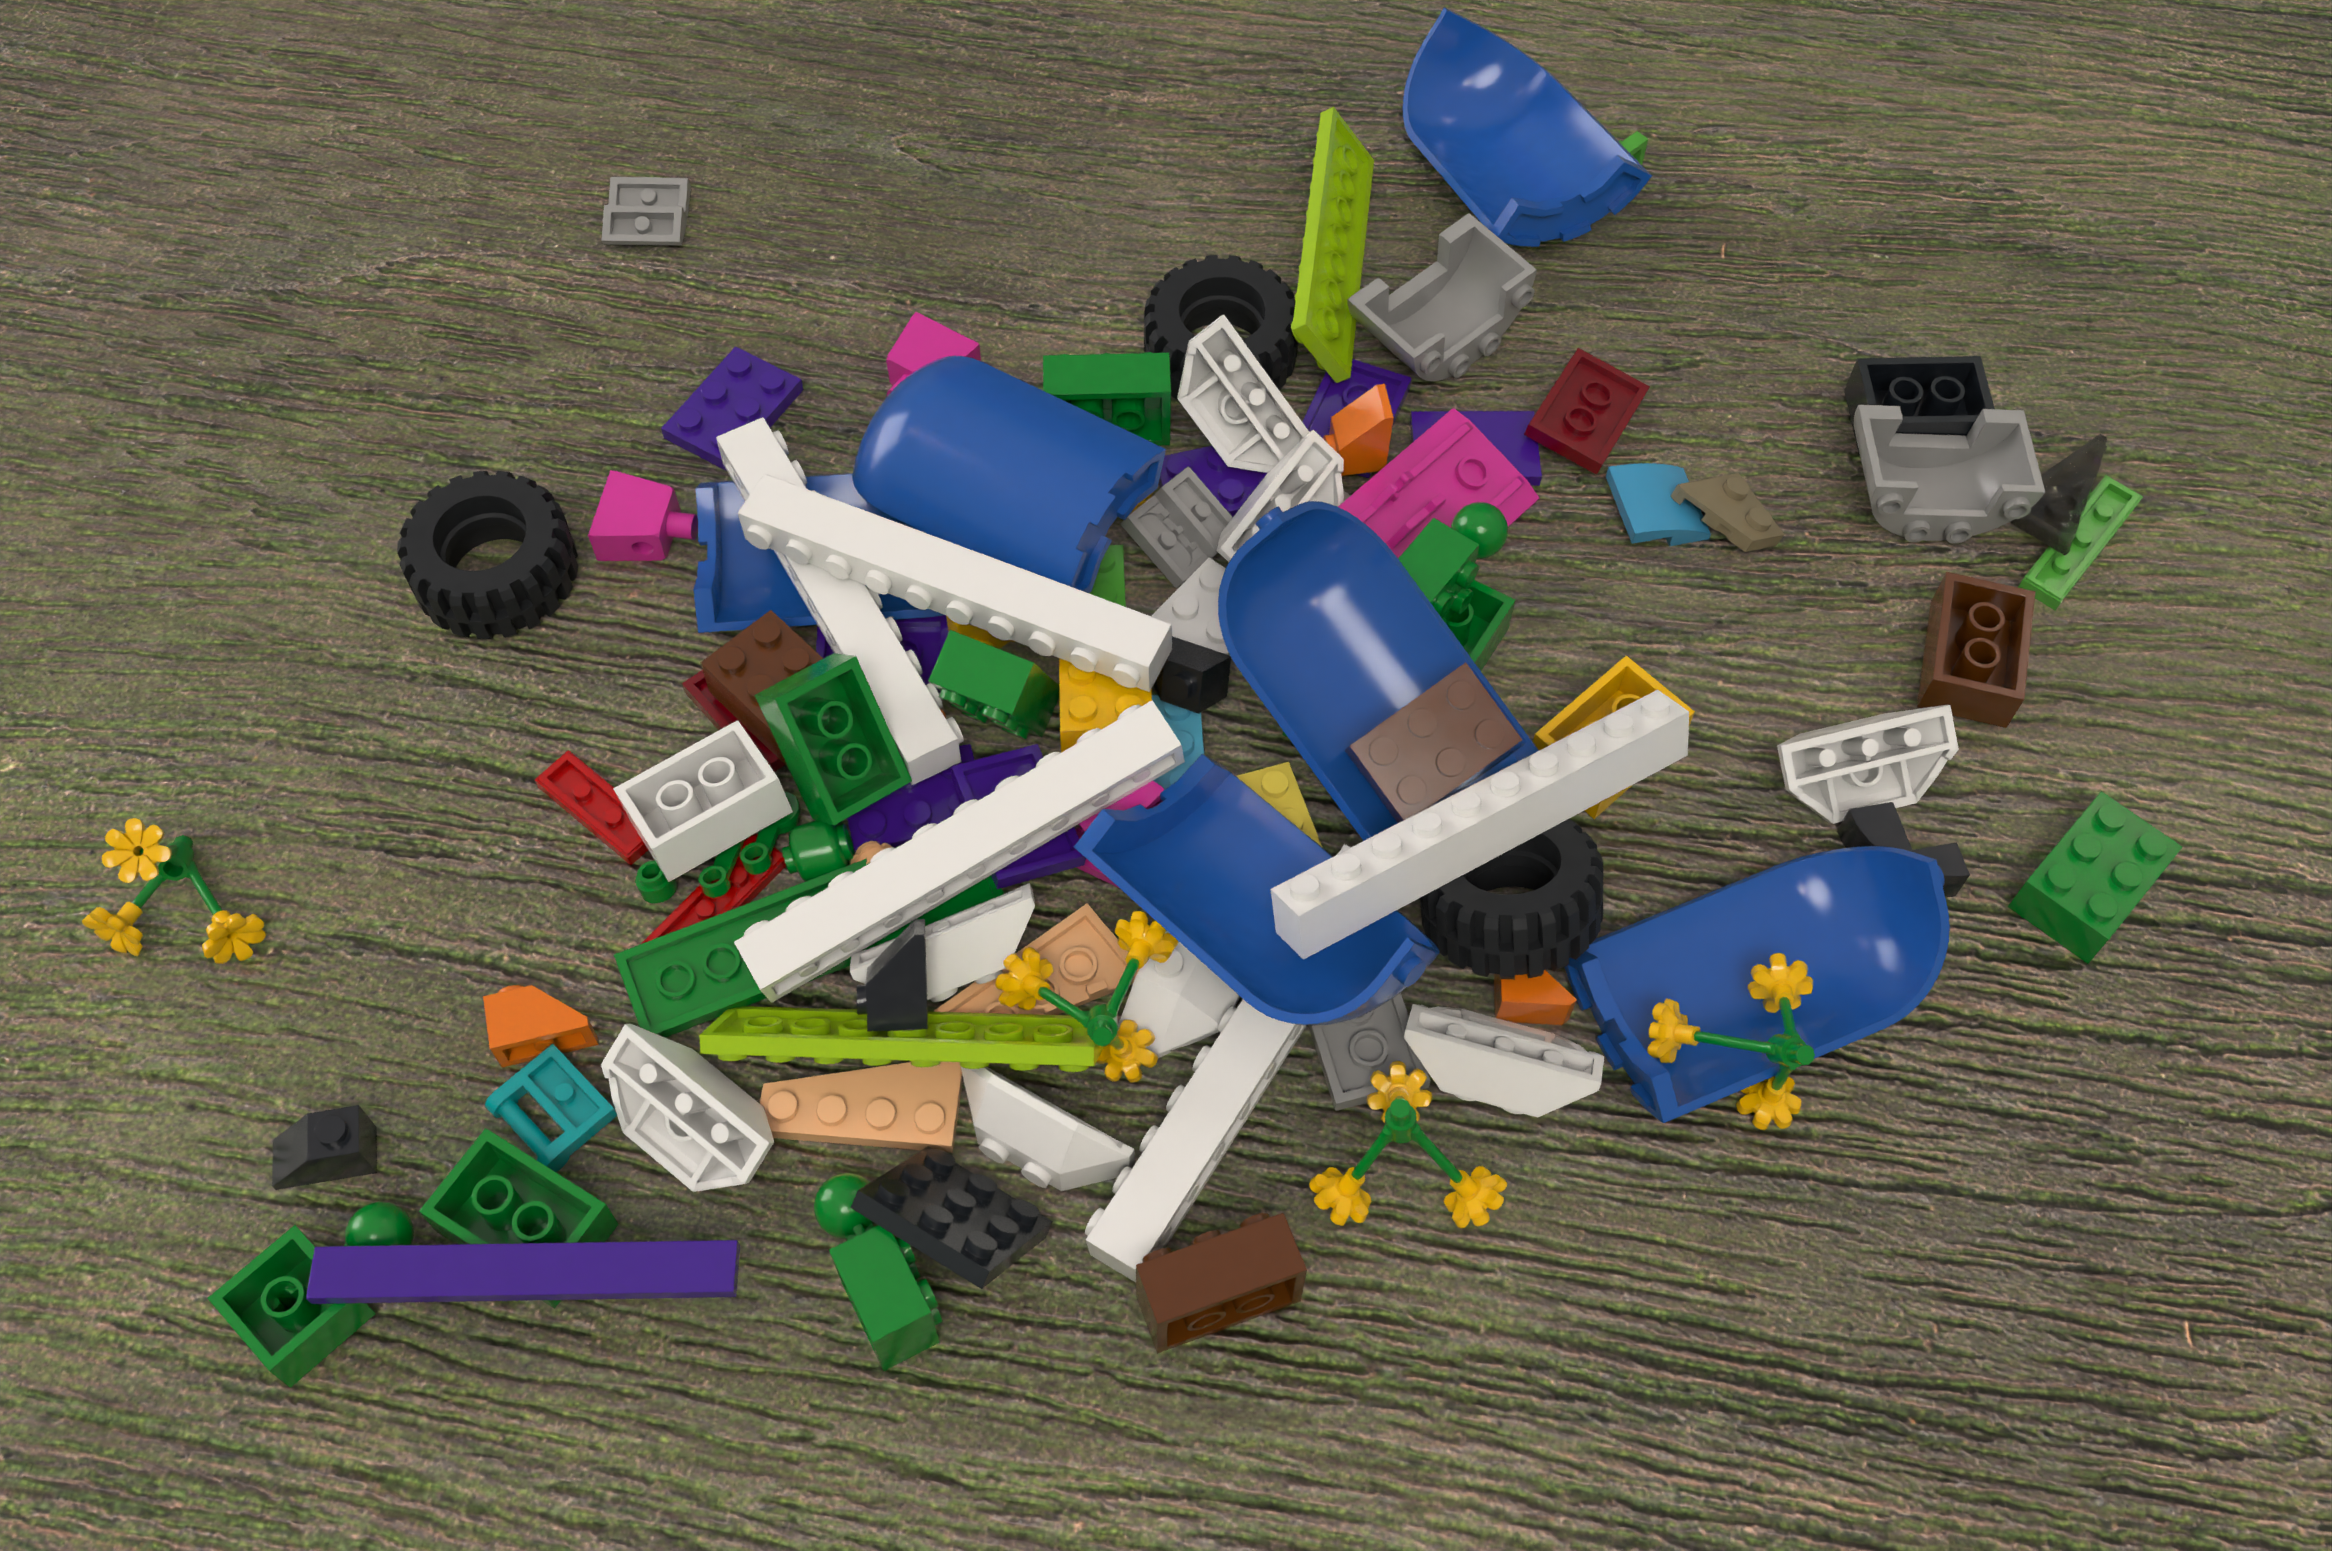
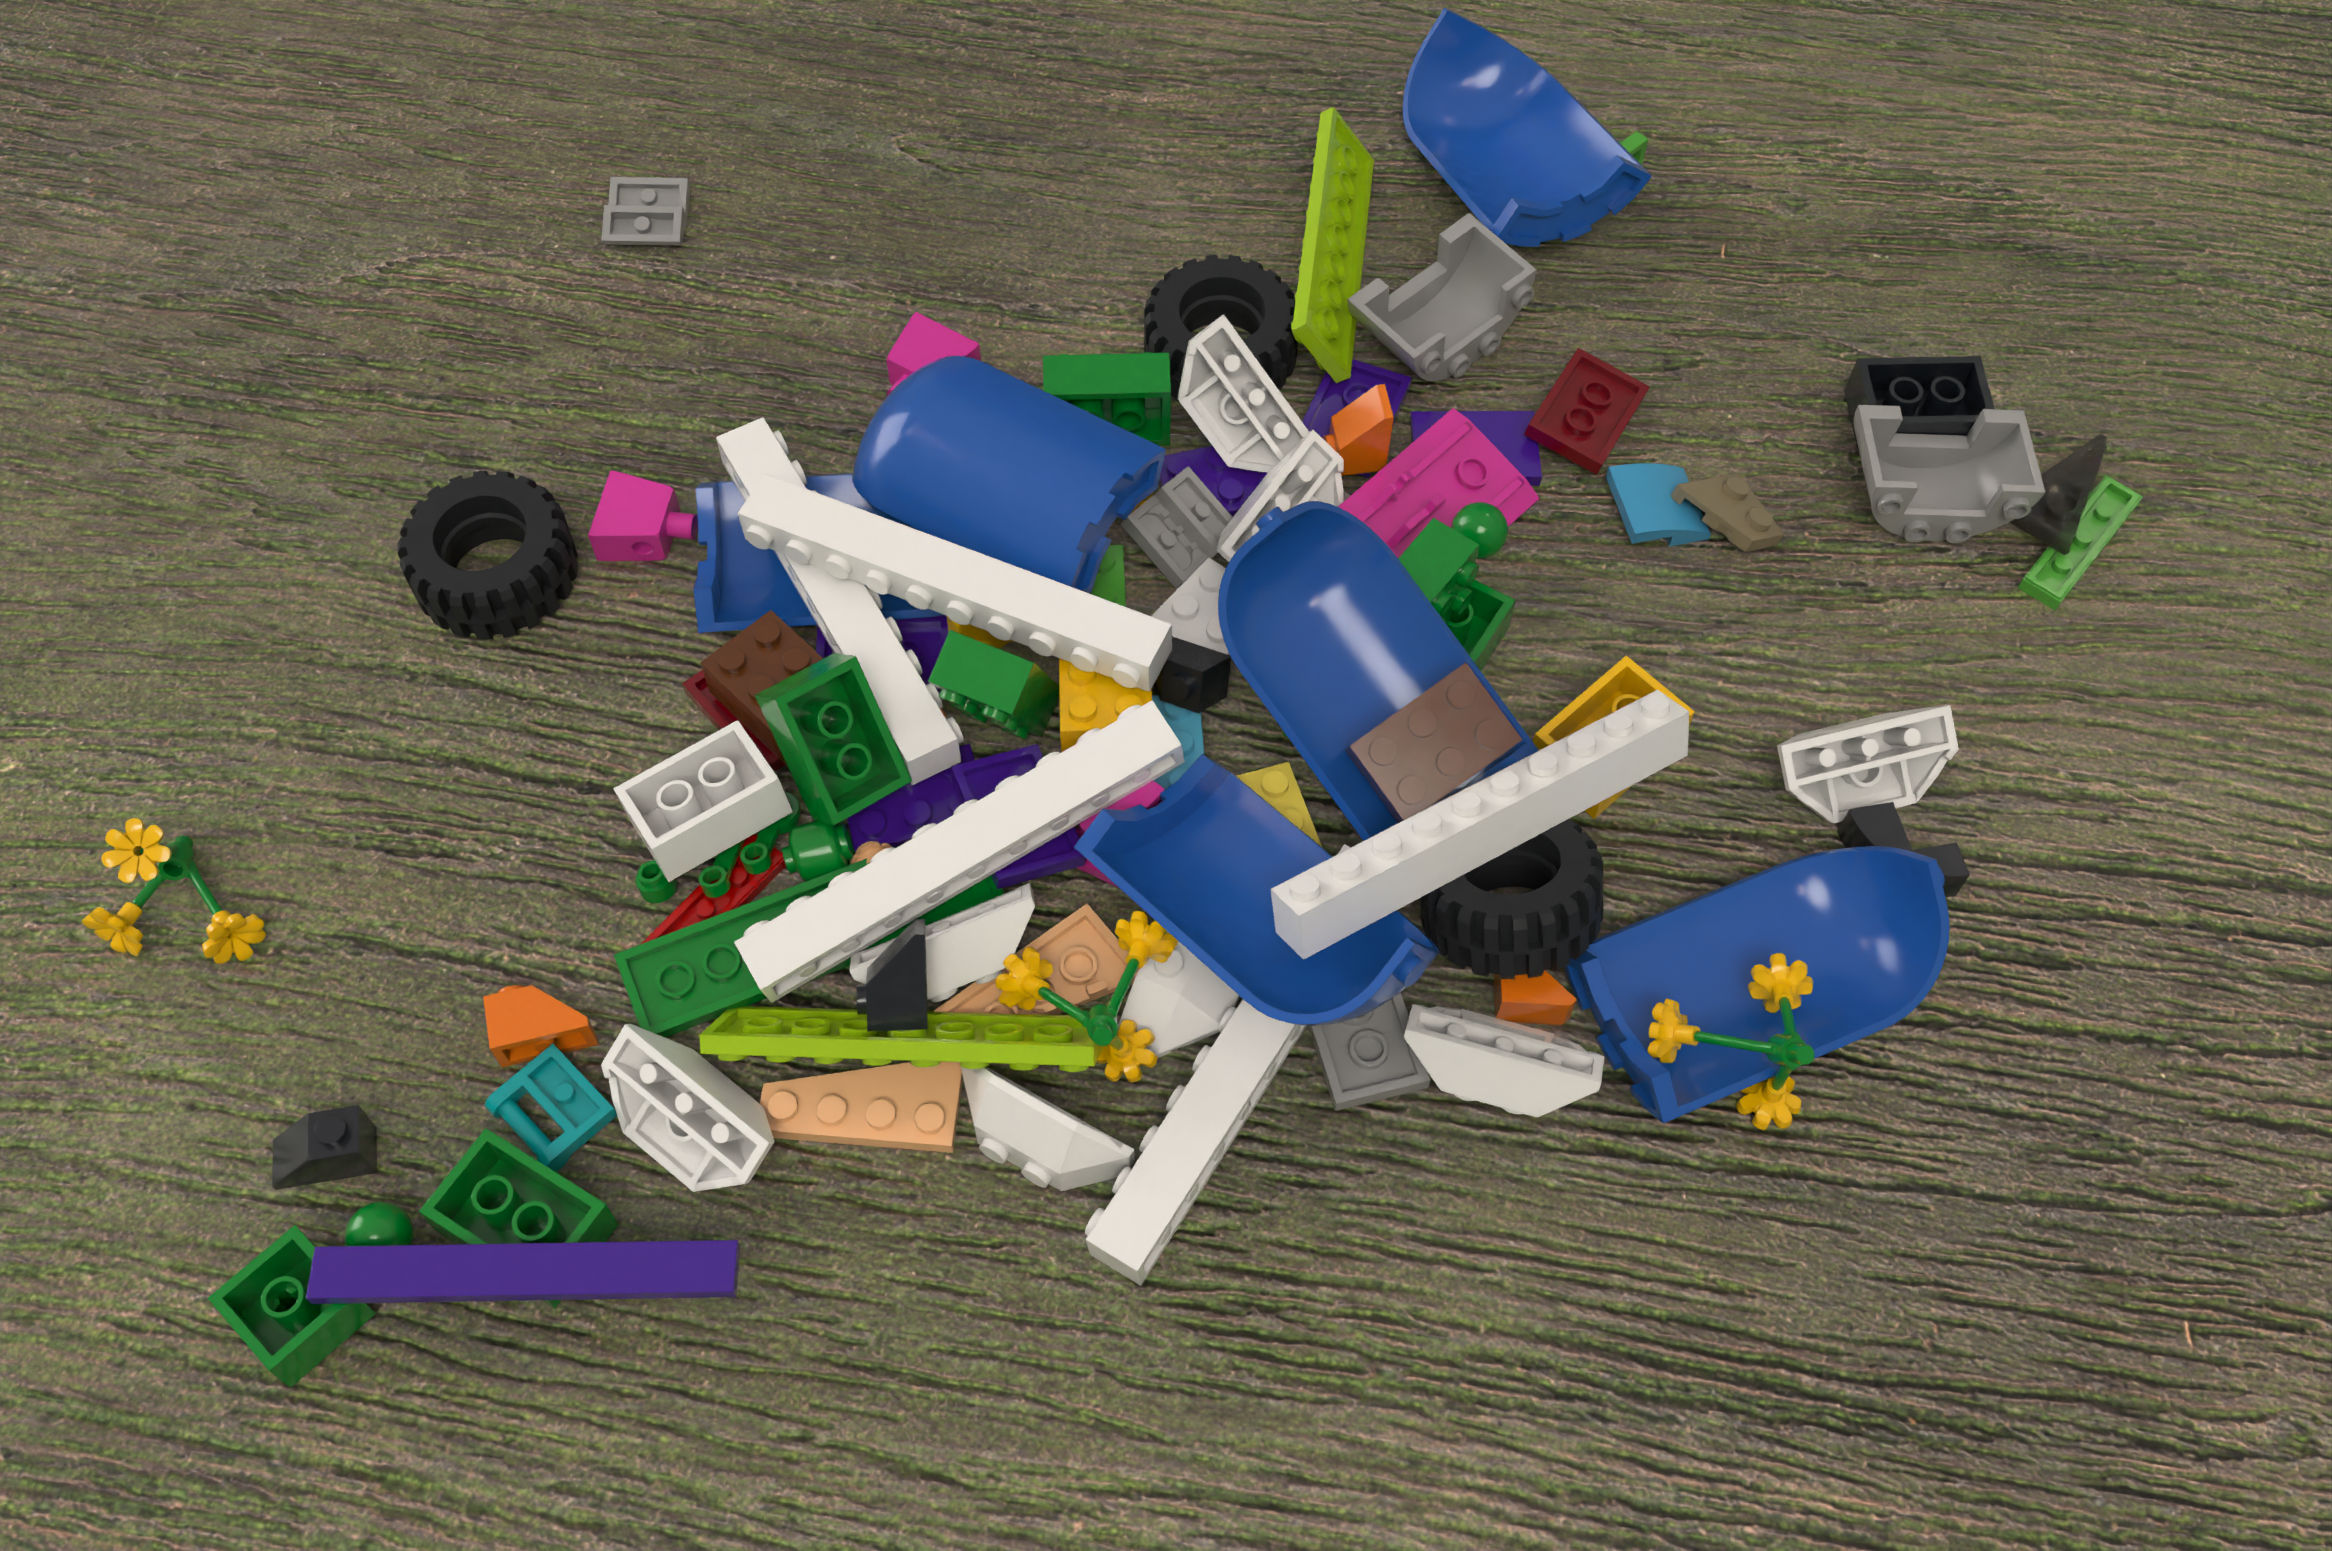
(592, 804): red tile -> none
(730, 397): dark purple plate -> none
(877, 1275): green brick -> none
(953, 1215): black plate -> none
(1219, 1280): reddish brown brick -> none
(1399, 1098): yellow plant -> none
(1977, 649): reddish brown brick -> none
(2094, 877): green brick -> none

